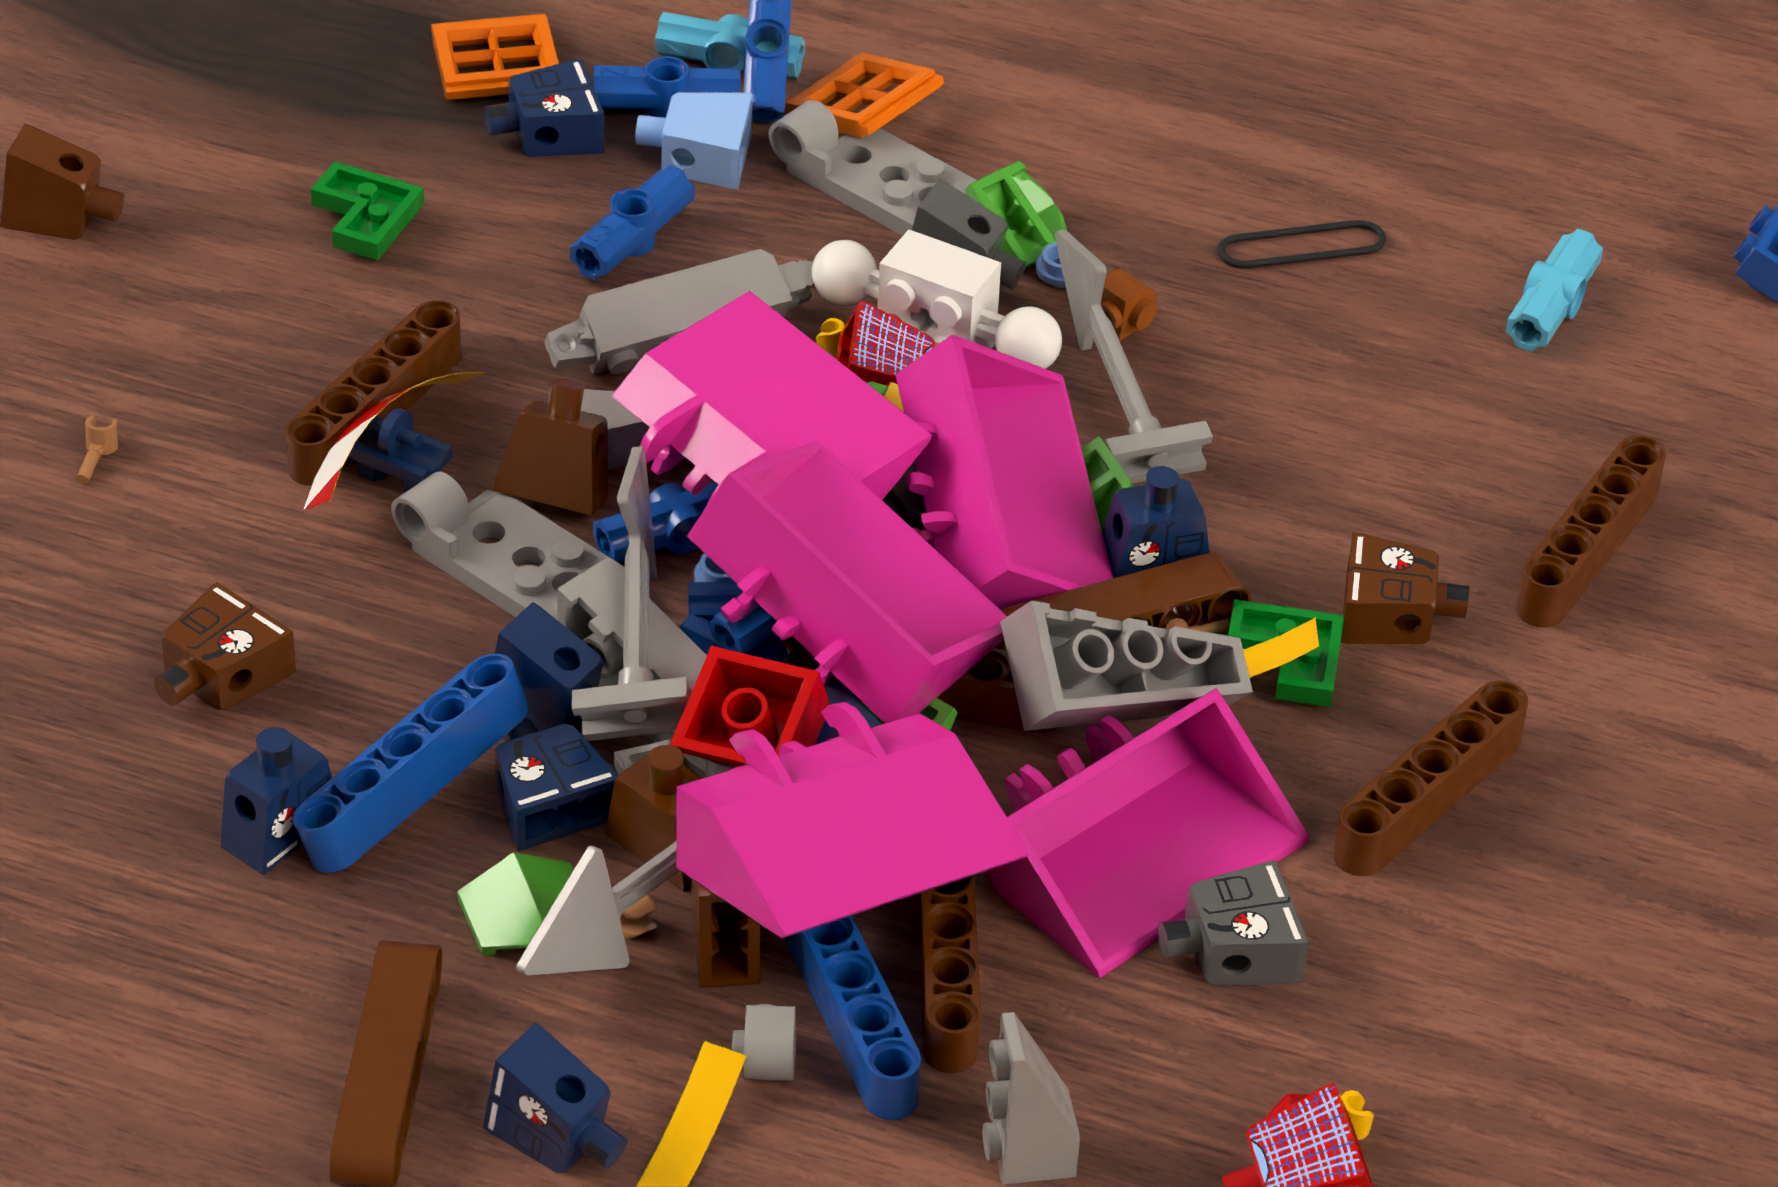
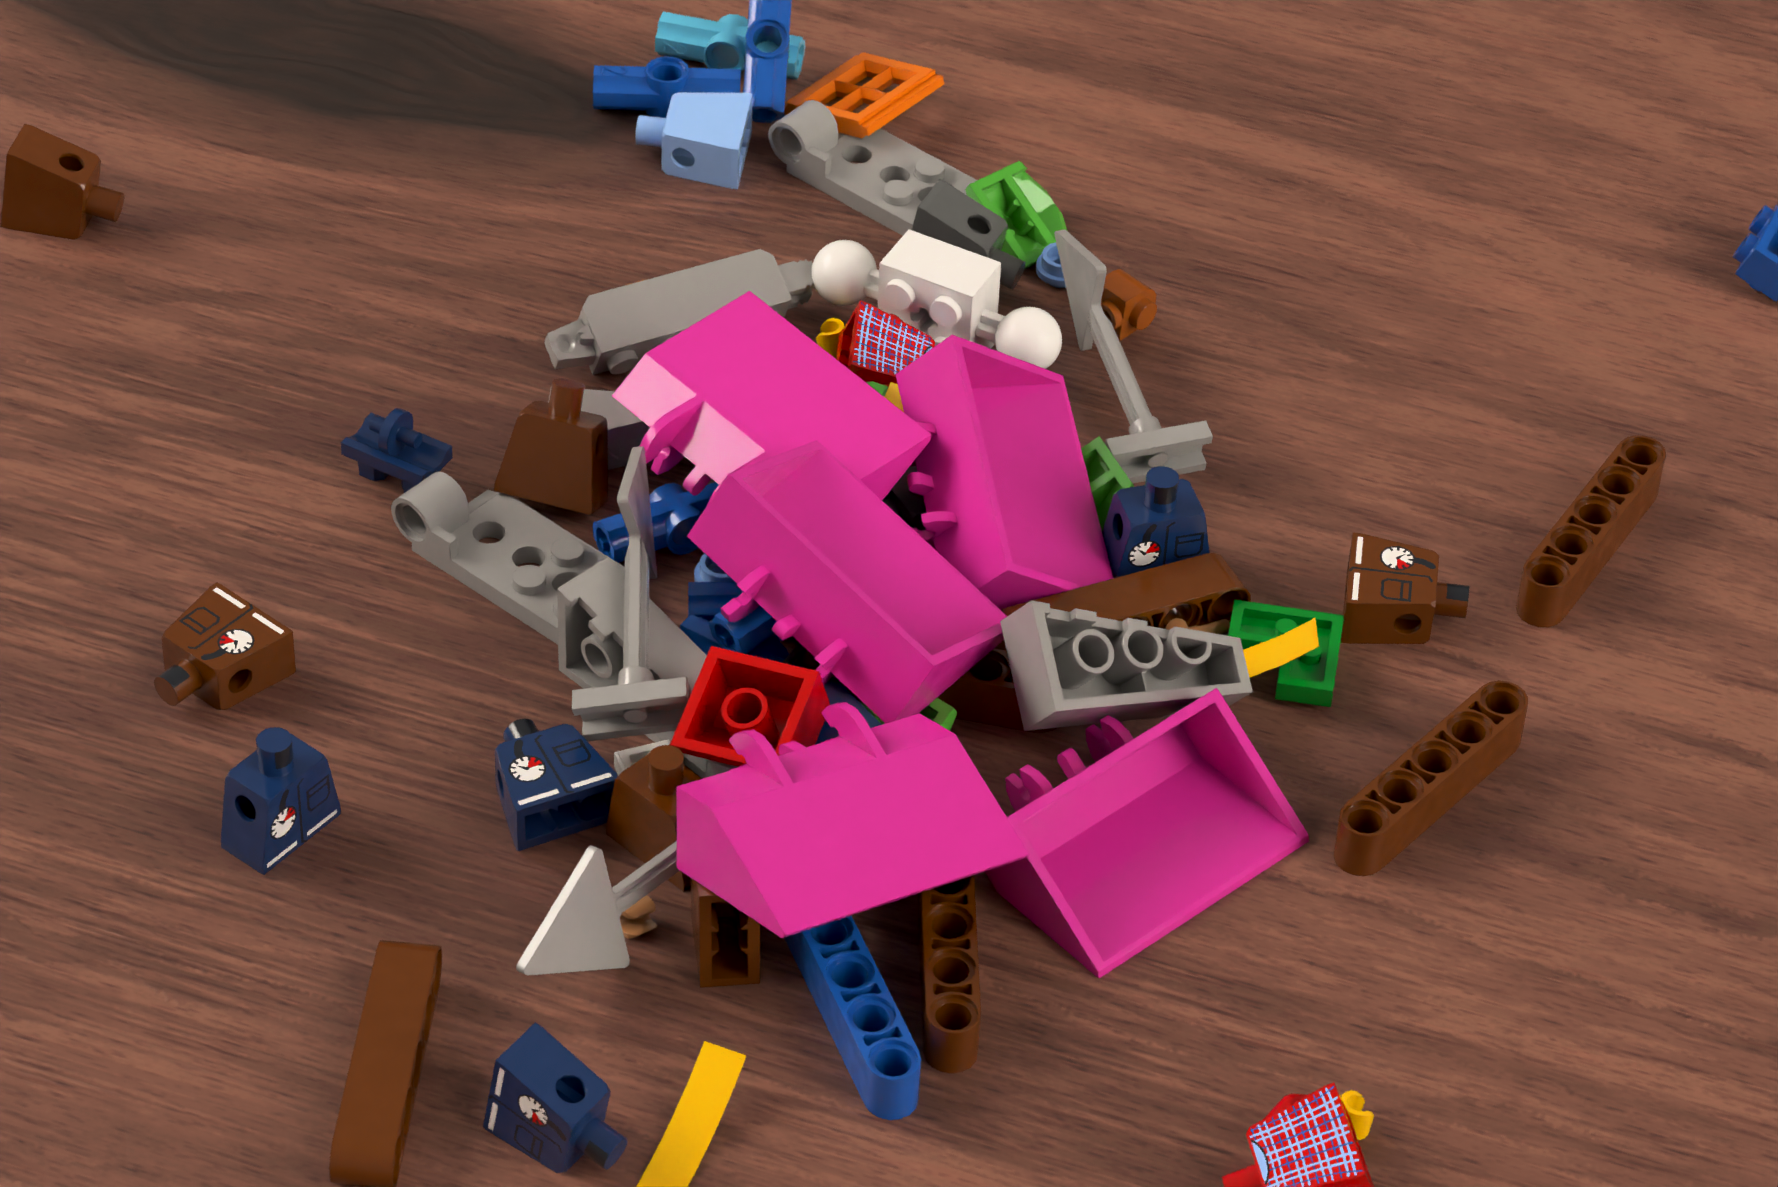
(98, 442): medium nougat hand -> none
(331, 467): sticker -> none
(372, 204): green plate -> none
(410, 763): blue beam -> none
(414, 351): reddish brown beam -> none
(490, 31): orange piece -> none
(512, 900): slope -> none
(549, 665): dark blue torso -> none
(551, 112): dark blue torso -> none
(632, 222): blue piece -> none
(767, 1042): light grey plate -> none
(1031, 1111): light grey slope -> none
(1240, 929): dark grey torso -> none
(1301, 257): black piece -> none
(1554, 290): medium azure piece -> none

